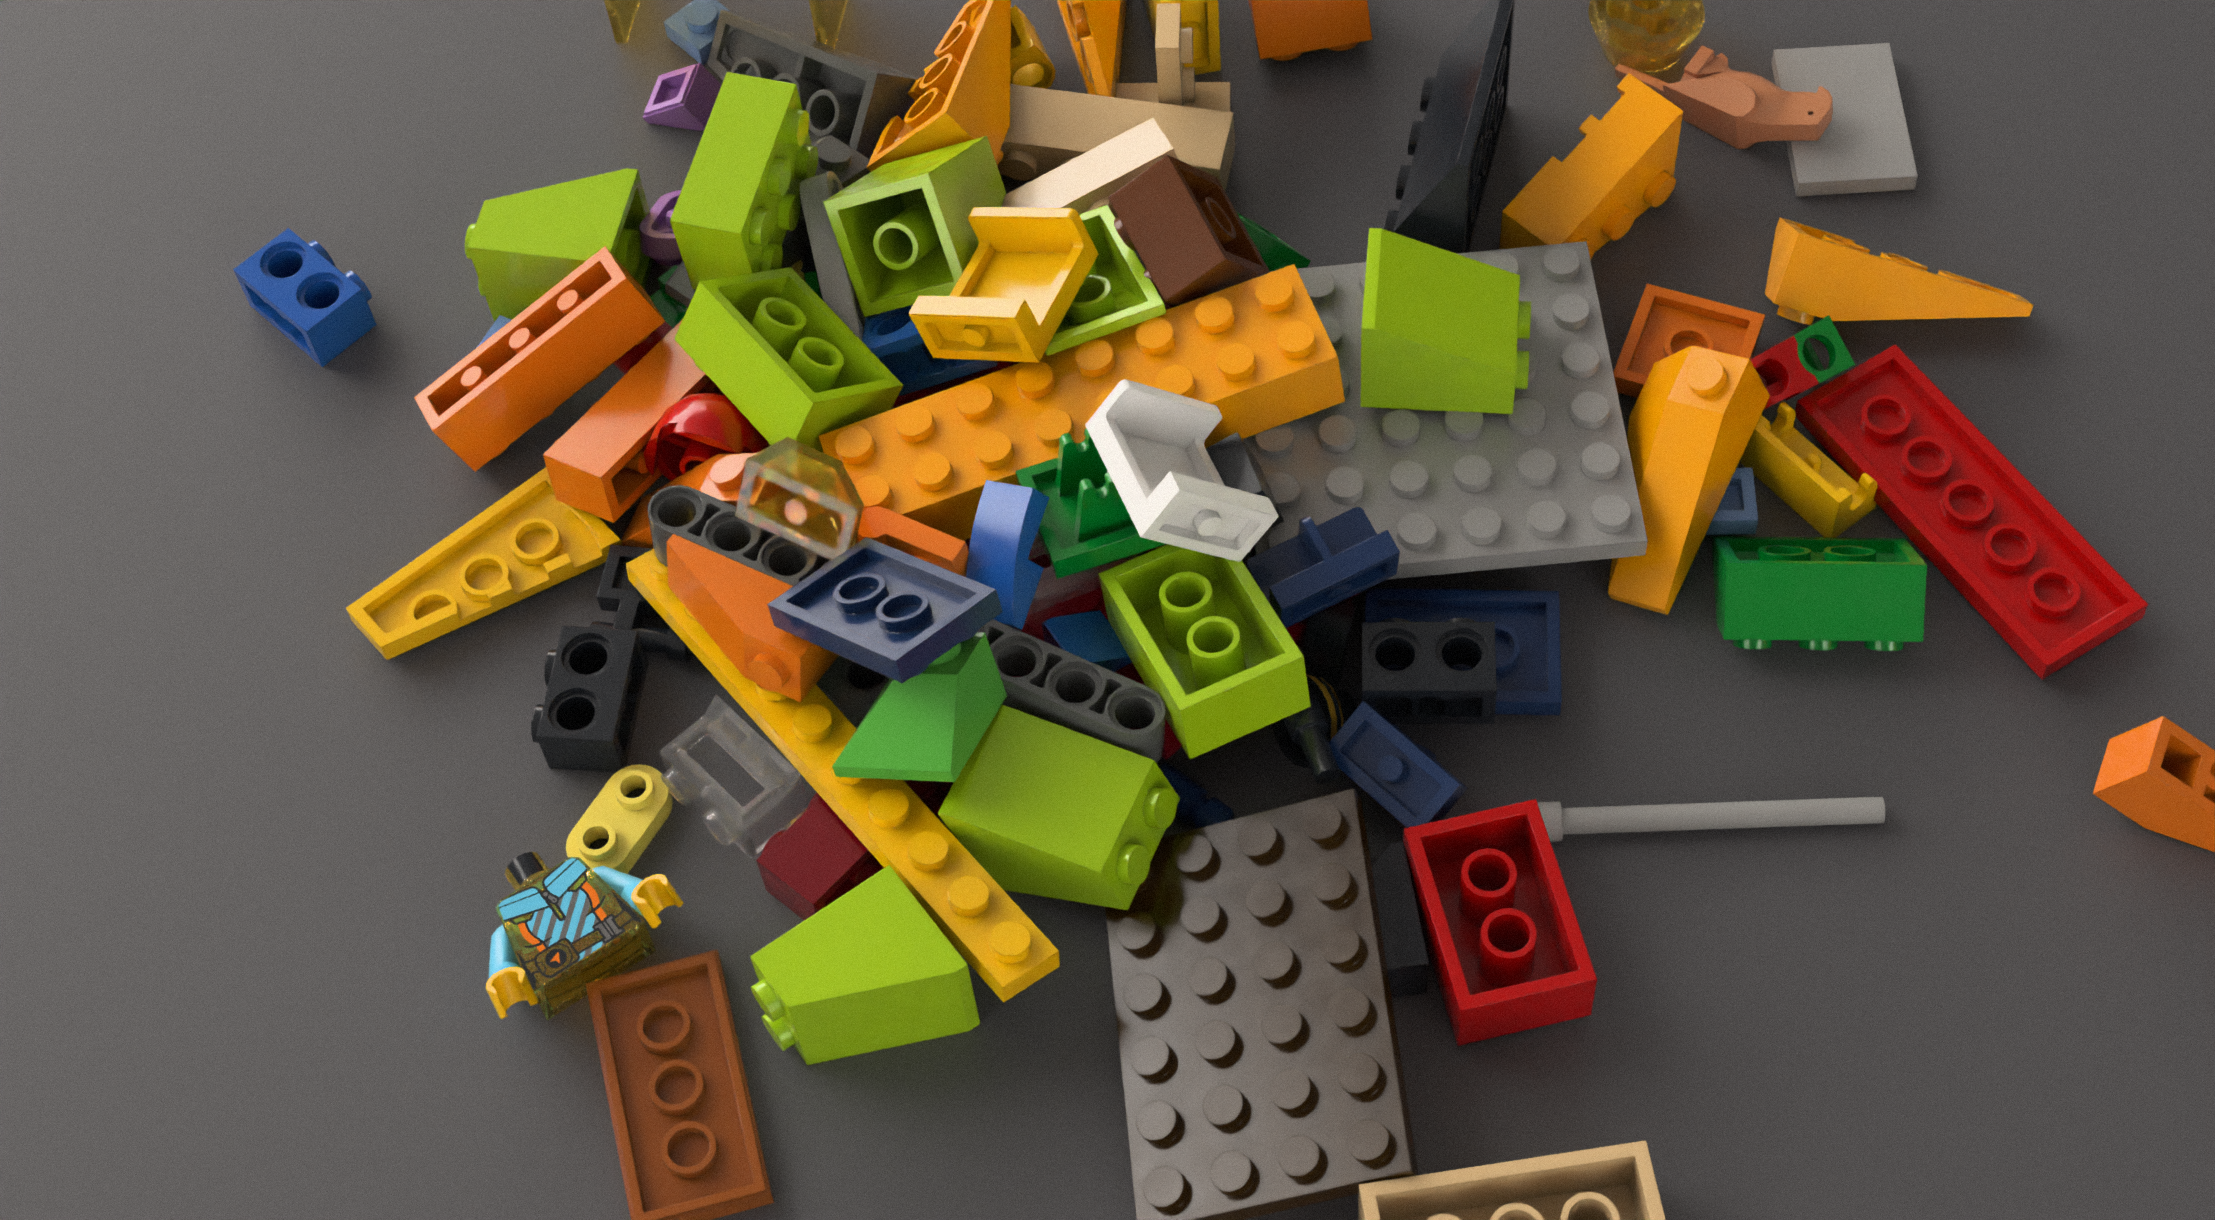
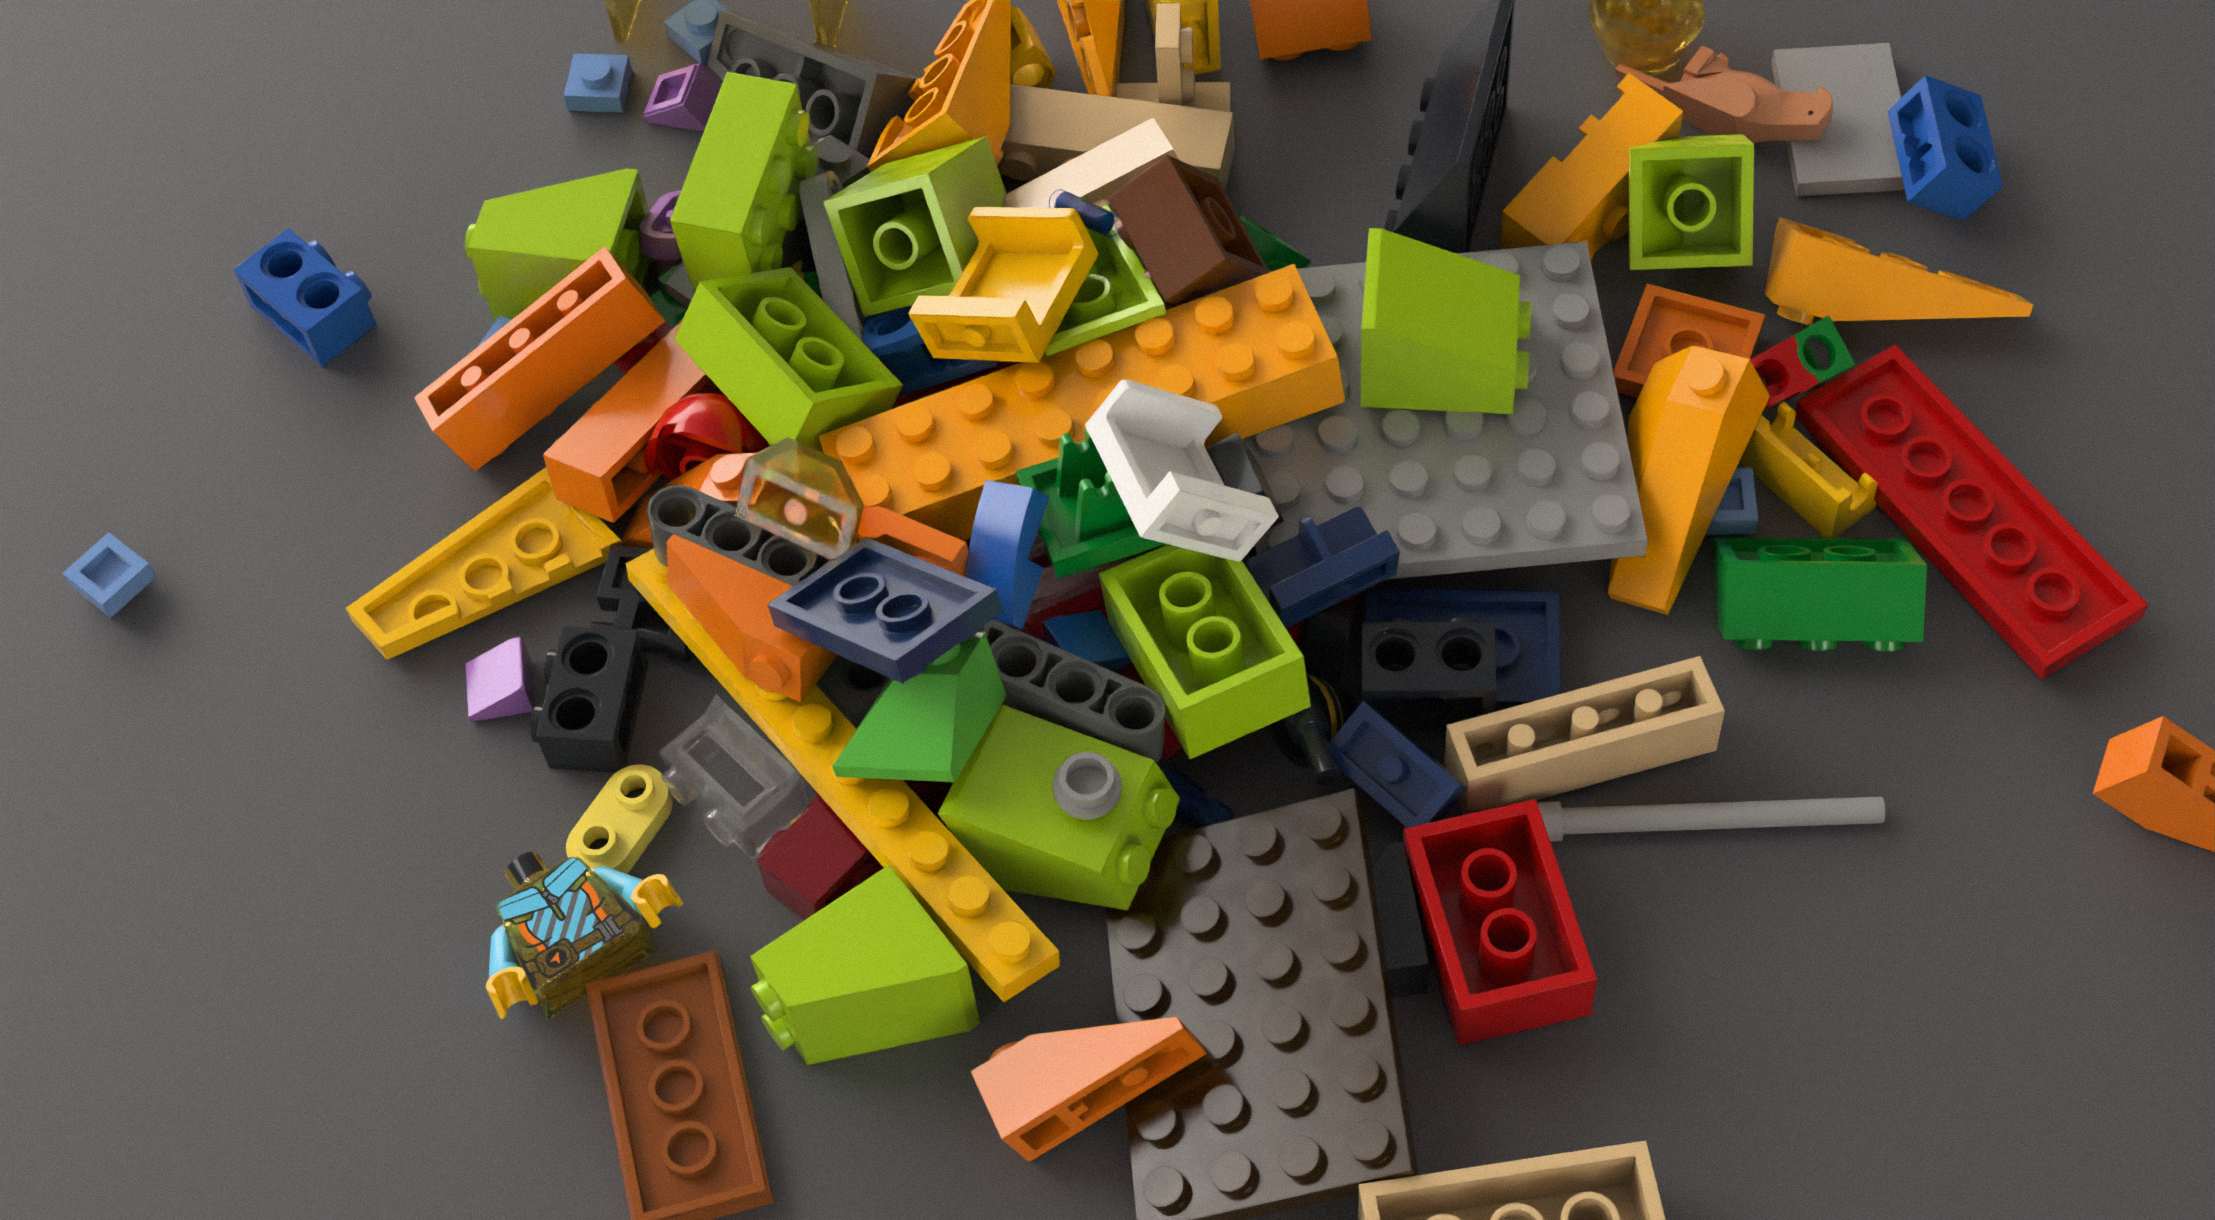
(109, 574): none -> medium blue plate
(500, 682): none -> slope
(598, 83): none -> medium blue plate
(1071, 1078): none -> slope
(1087, 786): none -> light grey plate
(1092, 215): none -> clear blue piece
(1585, 736): none -> tan brick
(1691, 202): none -> lime slope
(1944, 148): none -> blue brick

